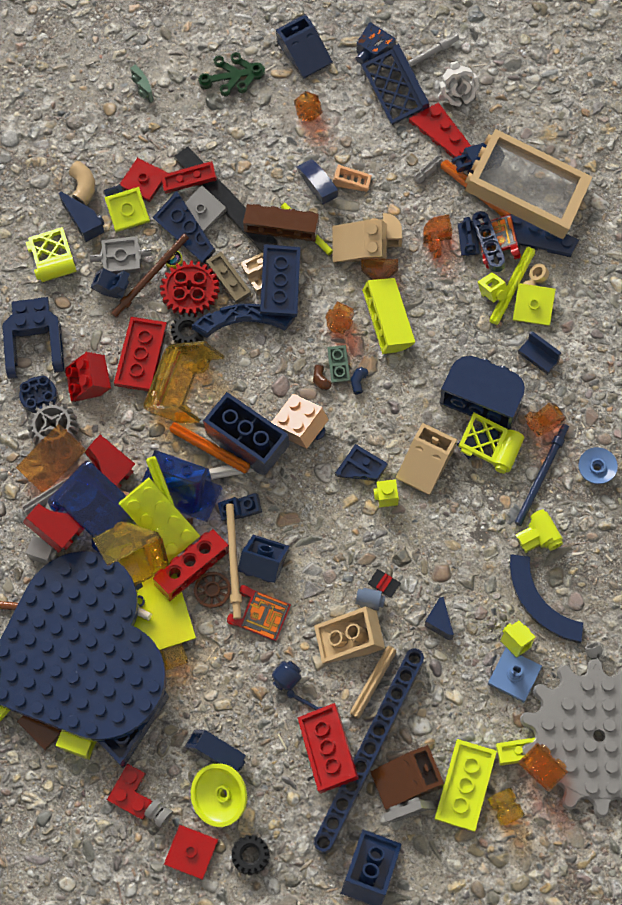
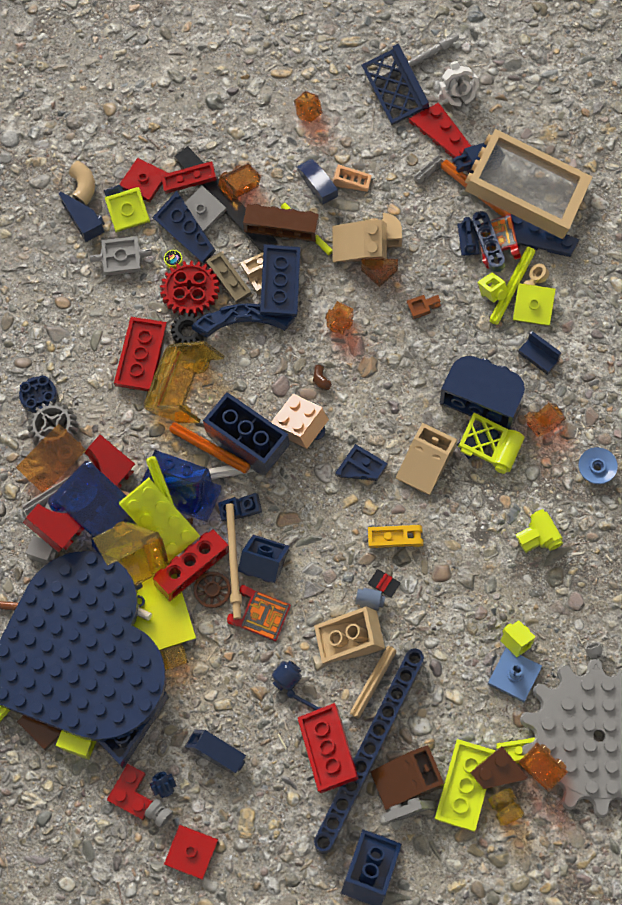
(28, 319): dark blue plate -> none
(55, 265): neon yellow piece -> none
(87, 377): red slope -> none
(110, 283): dark blue brick -> none
(125, 301): reddish brown bar -> none
(143, 84): sand green slope -> none
(162, 784): none -> dark blue gear
(209, 796): neon yellow dish -> none
(233, 74): dark green plant -> none
(239, 181): none -> clear orange brick
(259, 864): black tyre -> none
(303, 46): dark blue slope -> none
(338, 364): sand green slope -> none
(356, 378): dark blue arm -> none
(373, 43): dark blue torso -> none
(386, 493): neon yellow brick -> none
(388, 315): neon yellow brick -> none
(395, 536): none -> yellow plate
(421, 306): none -> dark orange plate
(437, 230): clear orange brick -> none
(439, 620): dark blue slope -> none
(497, 770): none -> reddish brown wing
(536, 606): dark blue tile -> none
(557, 443): dark blue bar -> none

